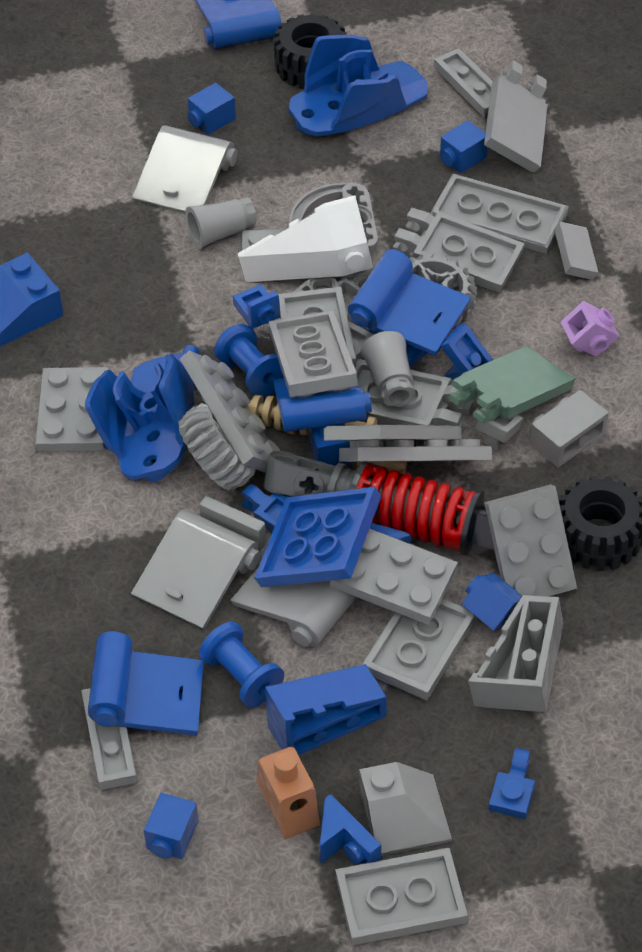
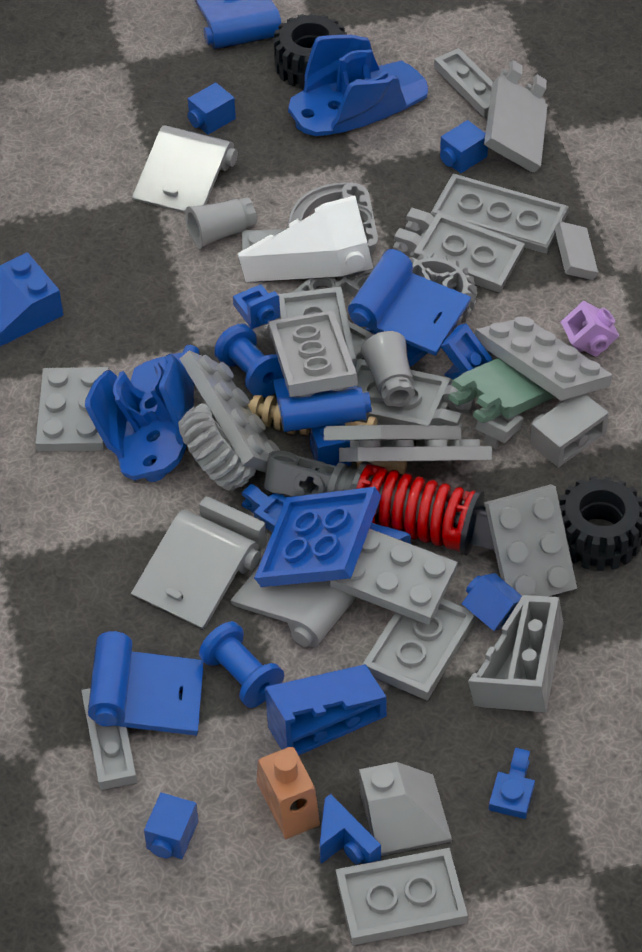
(543, 358): none -> light grey plate

